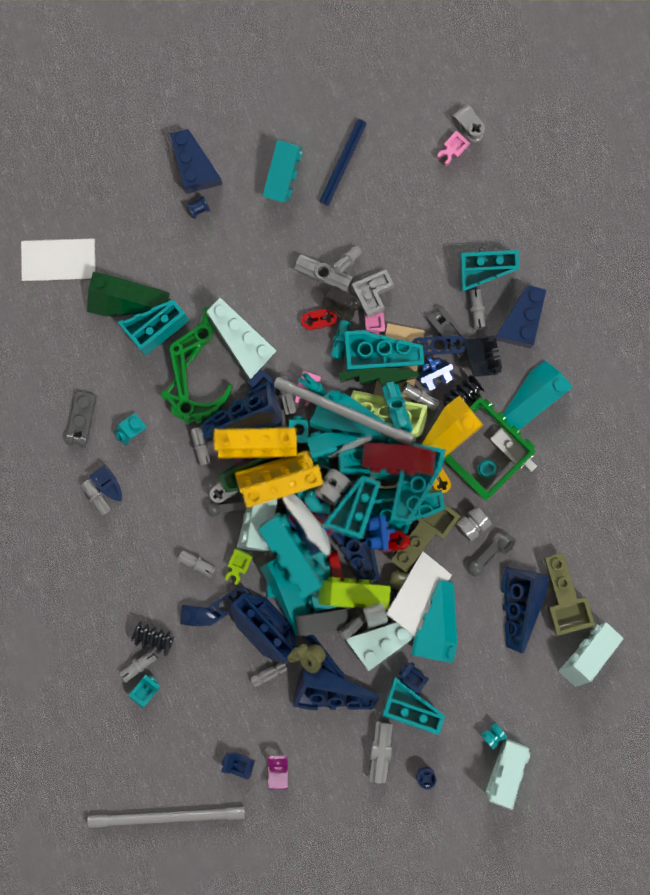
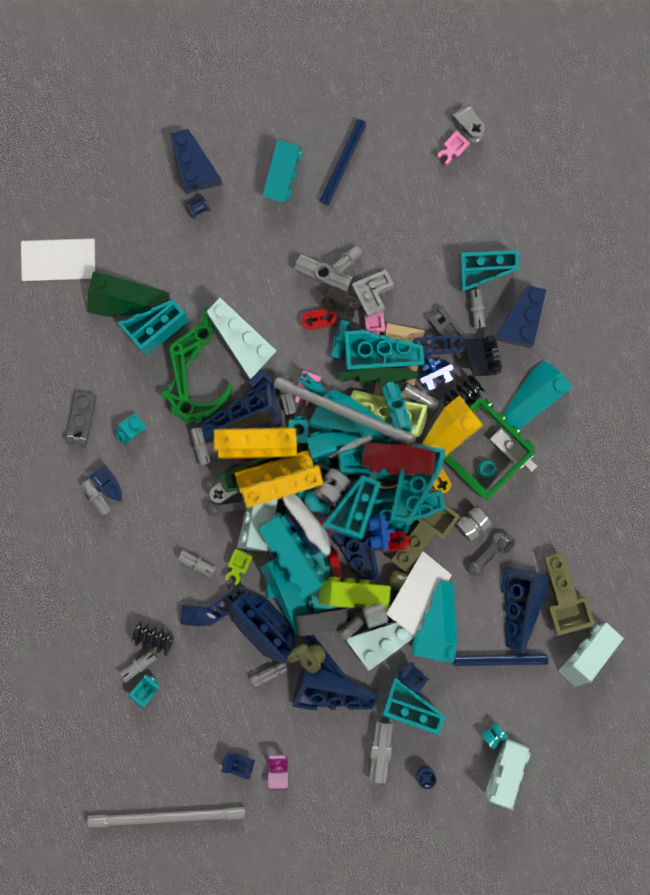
(500, 660): none -> dark blue axle

